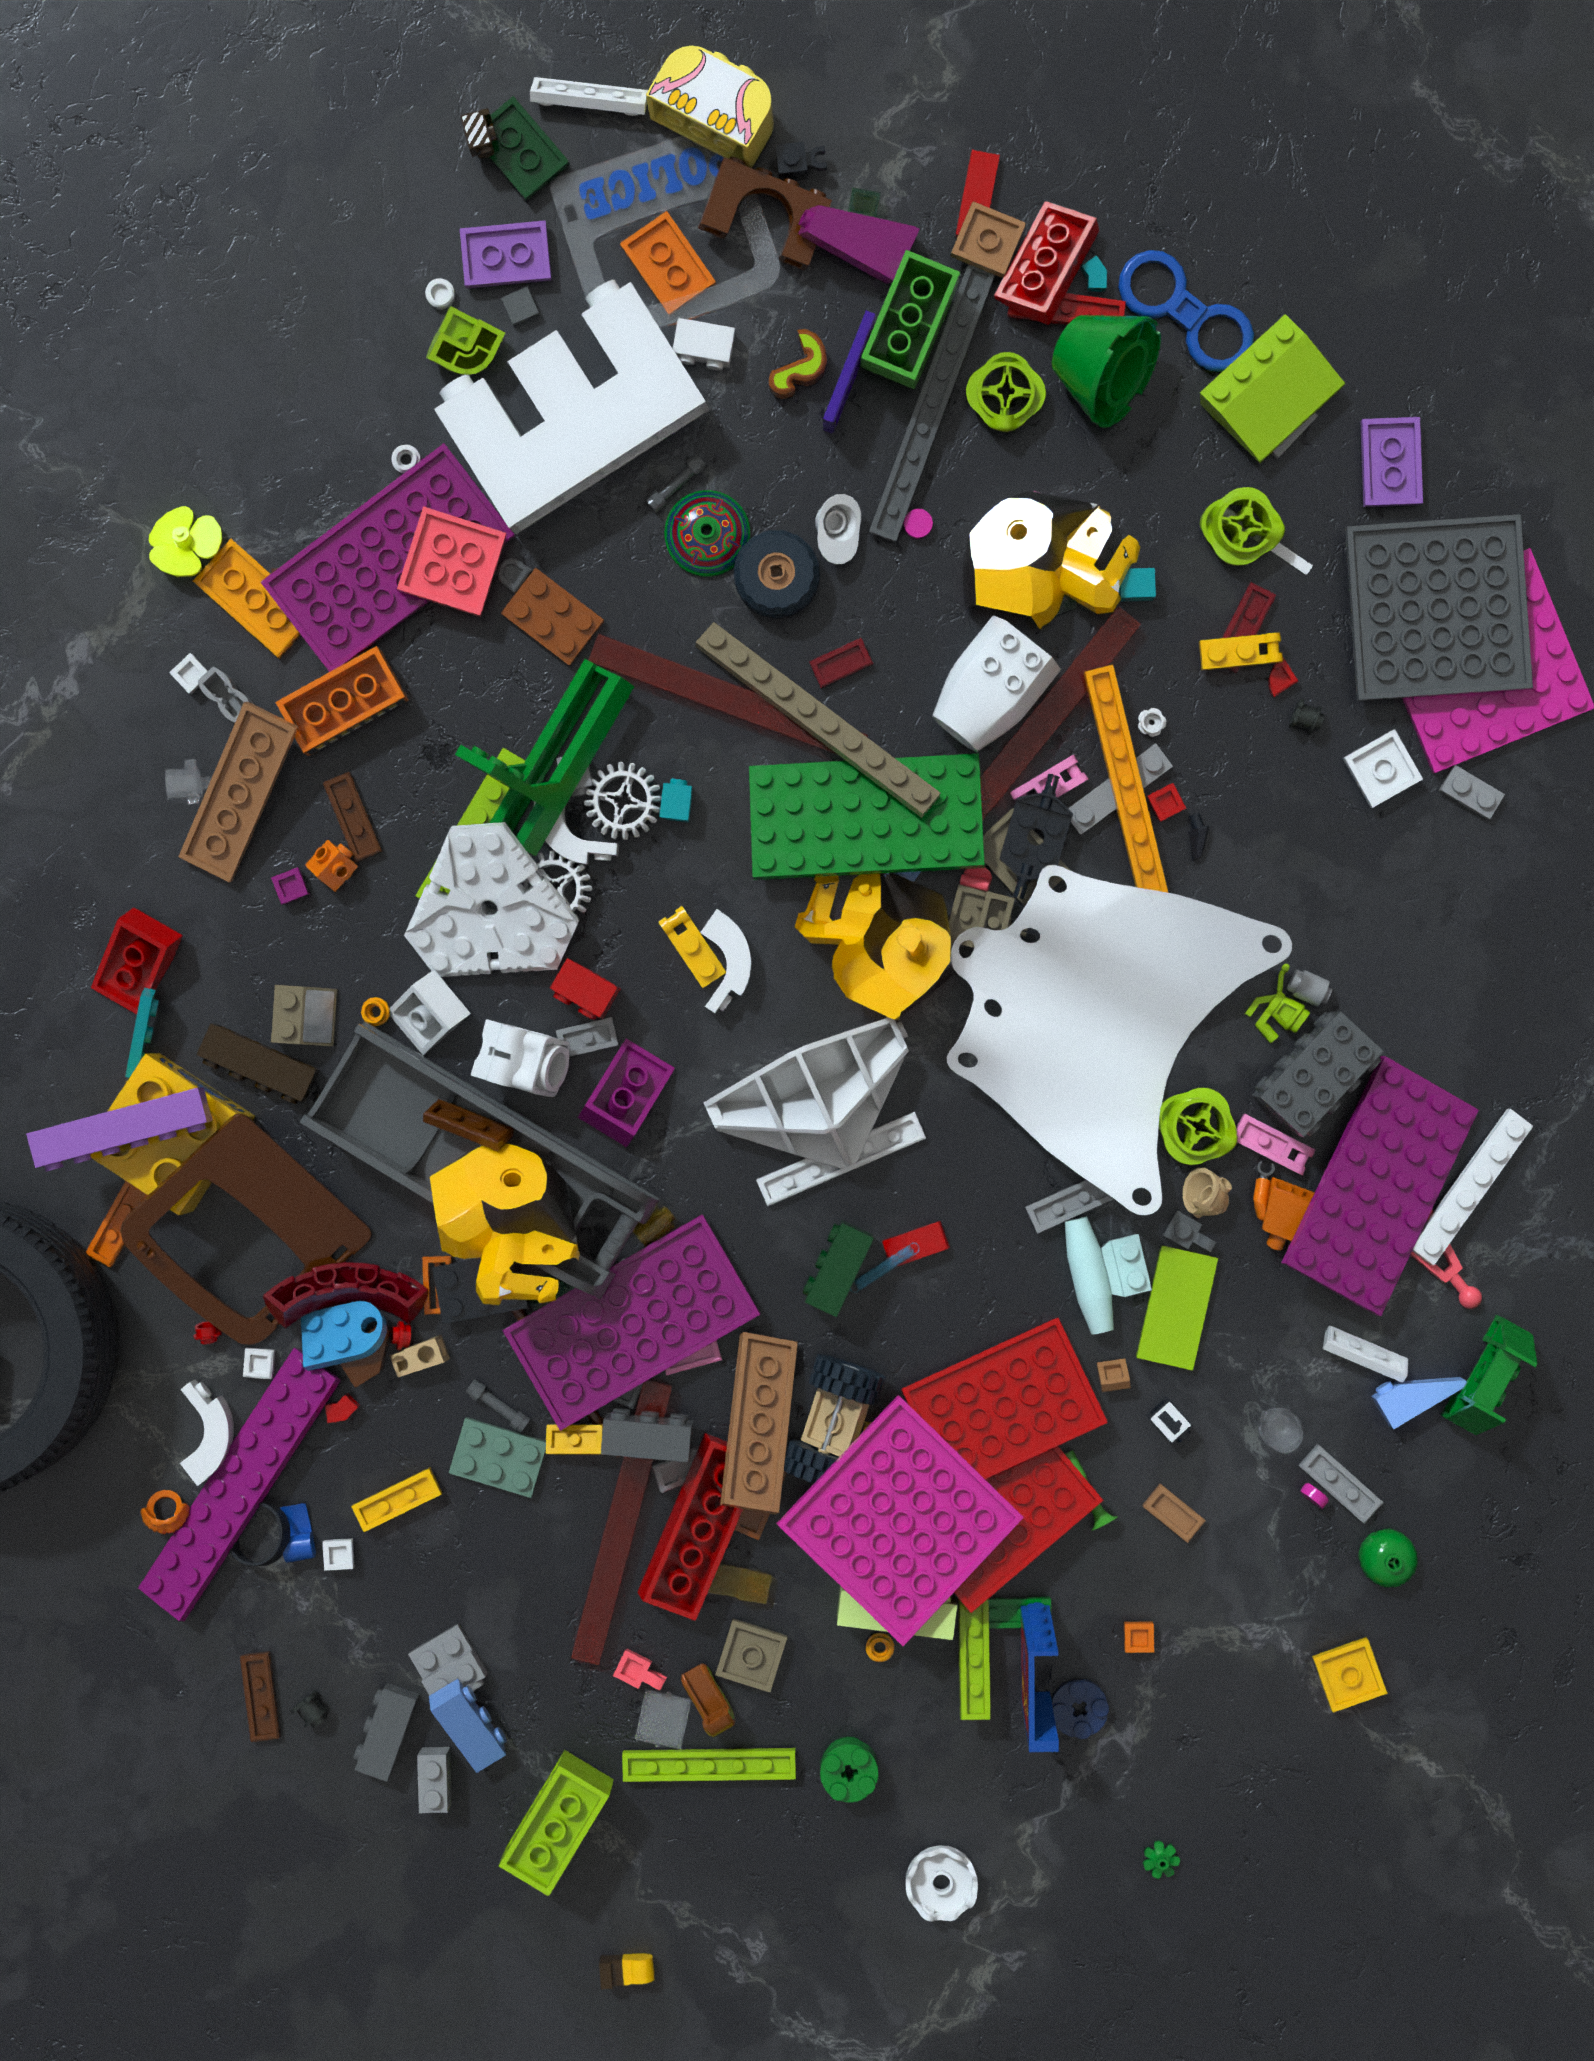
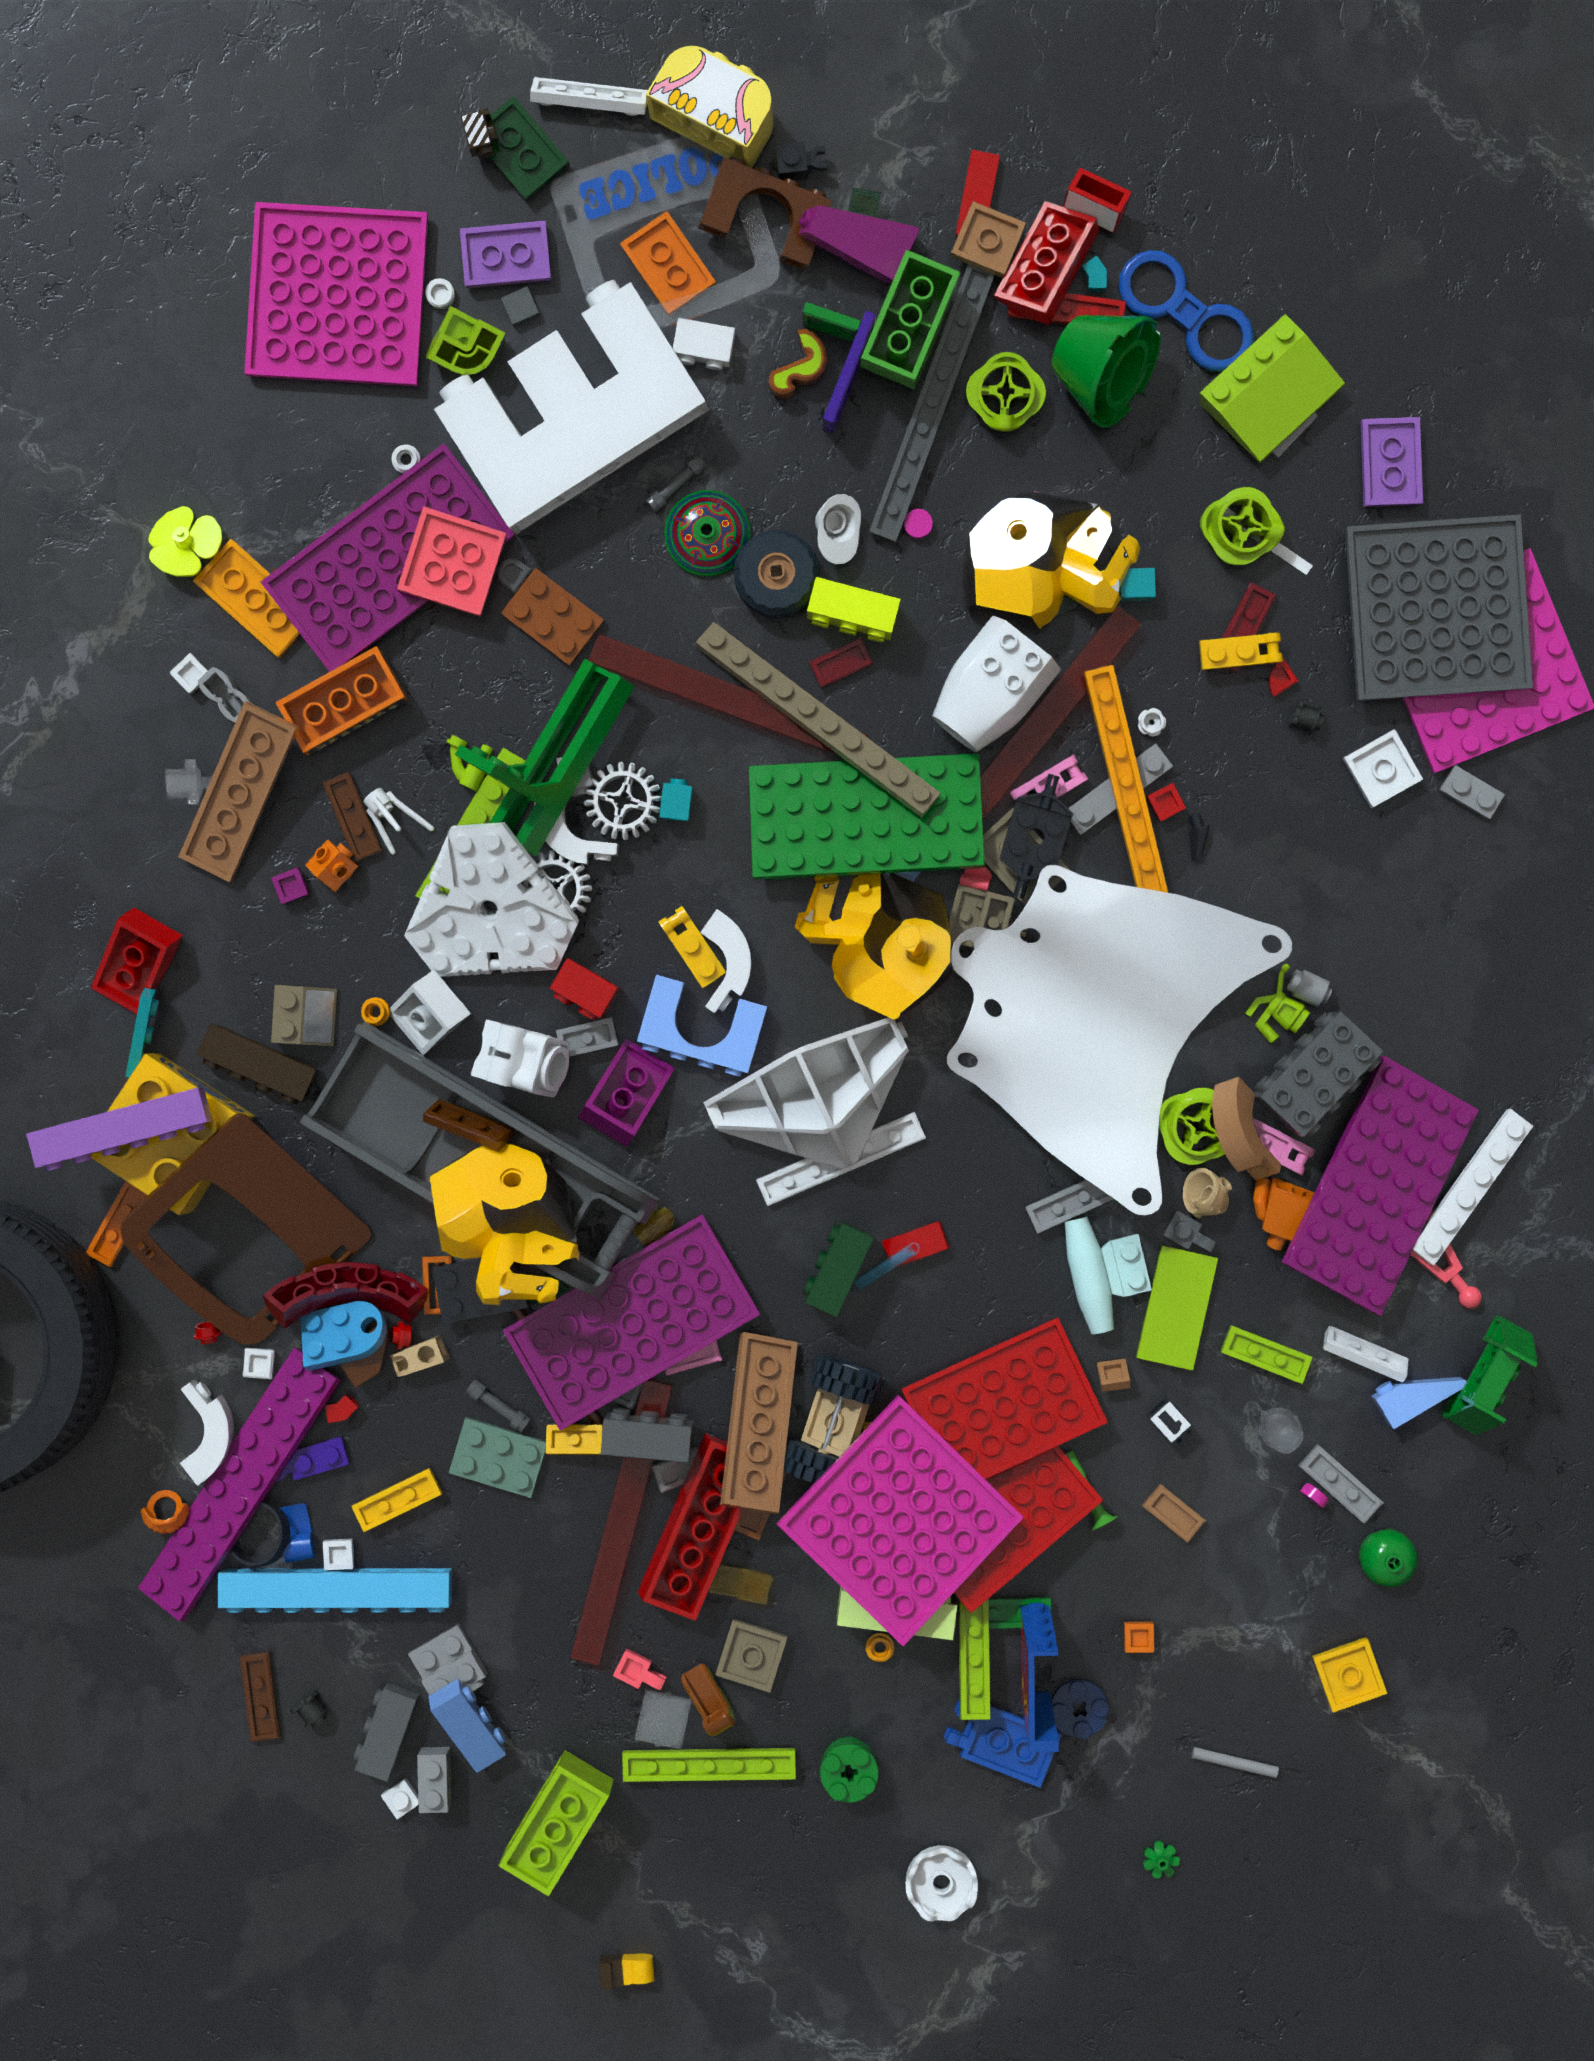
(316, 1459): none -> dark purple plate
(334, 1589): none -> medium azure brick
(336, 294): none -> dark pink plate
(380, 805): none -> white plant
(400, 1798): none -> white plate
(471, 776): none -> lime plant
(661, 1030): none -> light blue arch
(830, 322): none -> green tile
(852, 610): none -> neon yellow brick
(1001, 1746): none -> blue tile
(1098, 199): none -> red brick
(1235, 1762): none -> light grey bar
(1236, 1130): none -> medium nougat arch
(1266, 1354): none -> lime plate

